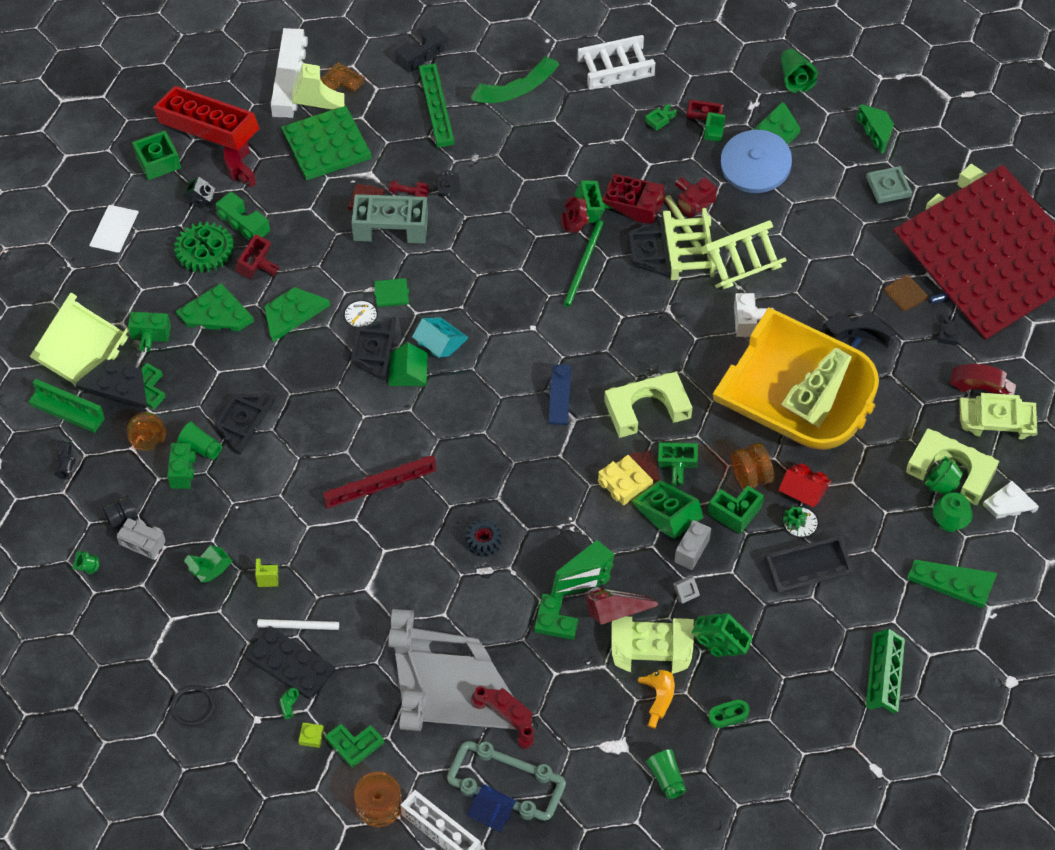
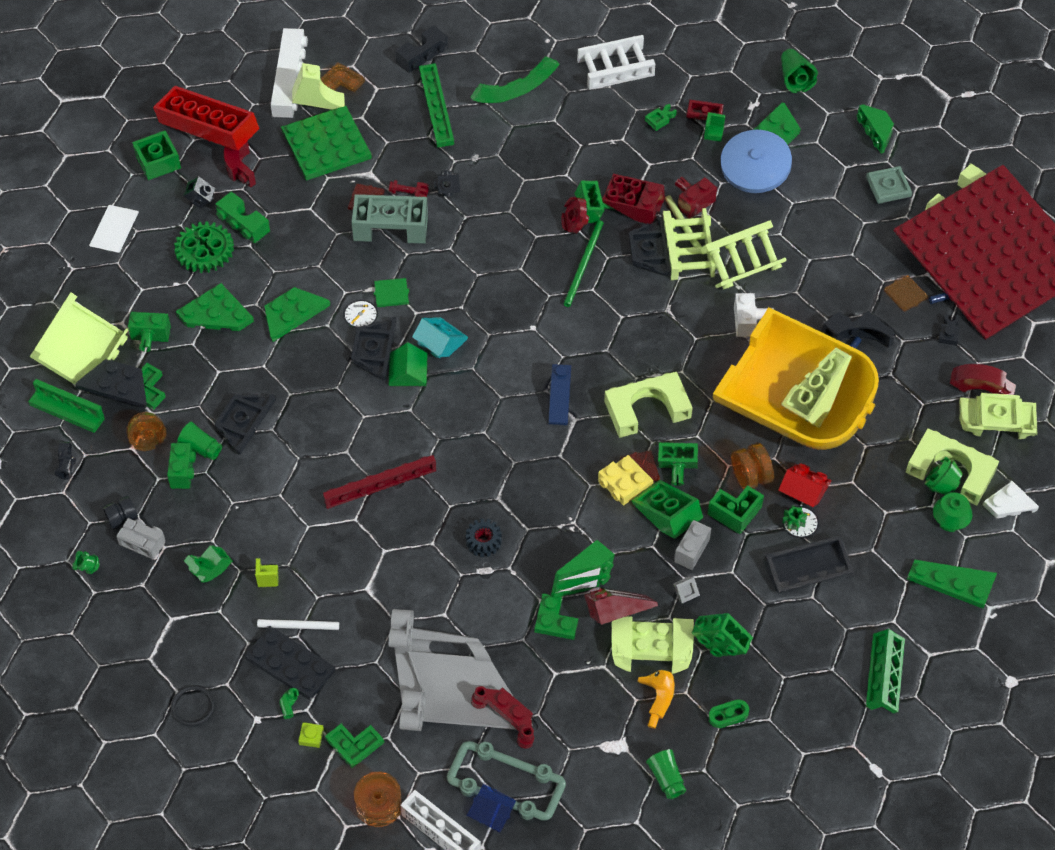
(255, 258): dark red brick -> none

